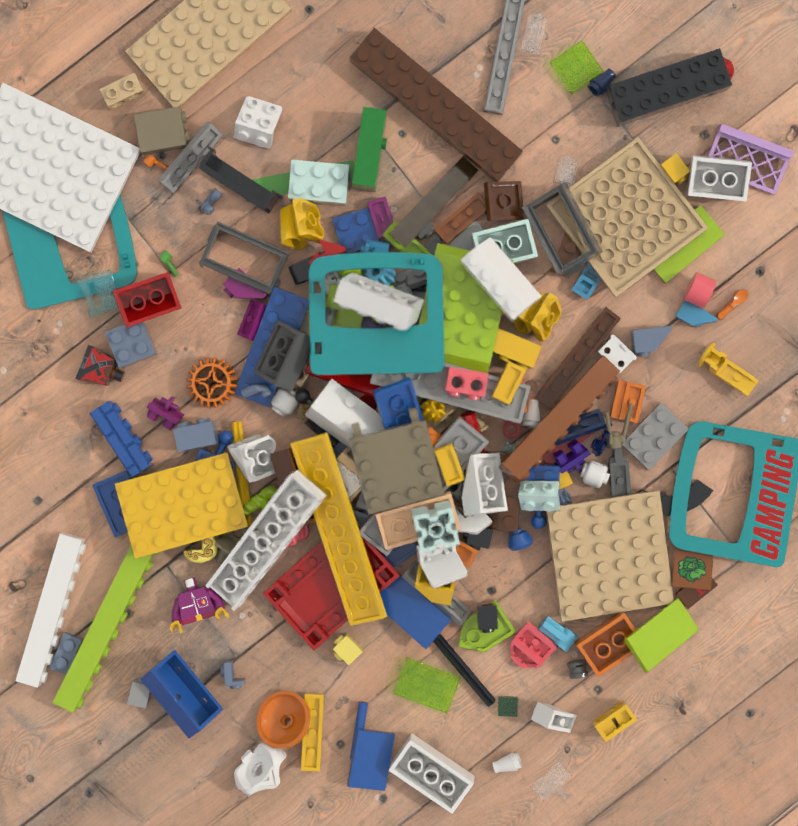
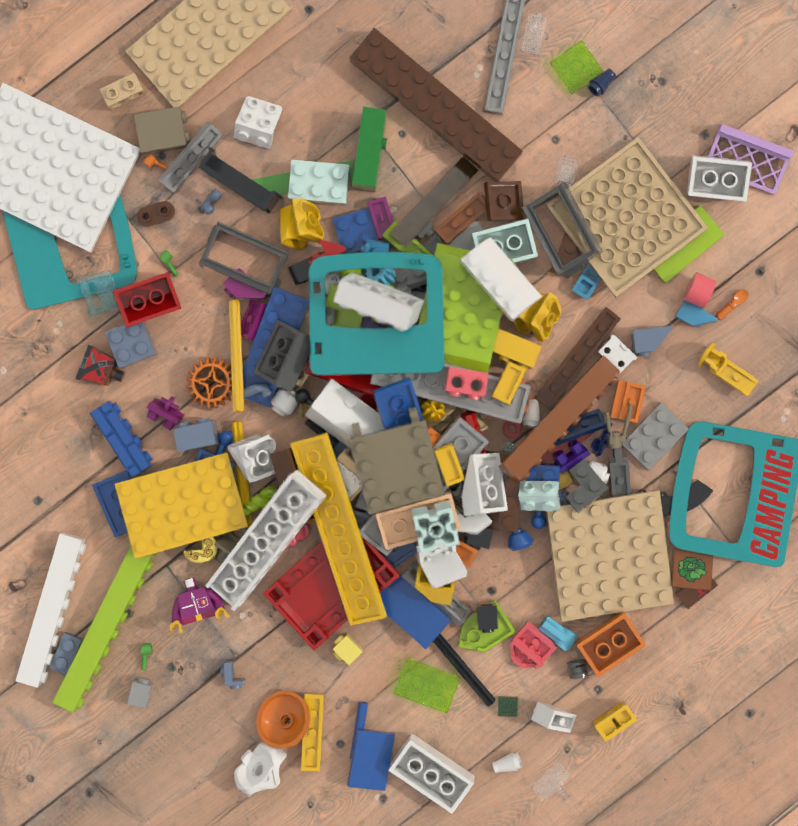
(145, 650): none -> bright green hand
(156, 216): none -> reddish brown plate
(191, 709): blue piece -> none
(236, 356): none -> yellow axle
(590, 486): none -> dark grey plate
(661, 635): lime tile -> none
(670, 87): black piece -> none
(675, 169): yellow brick -> none

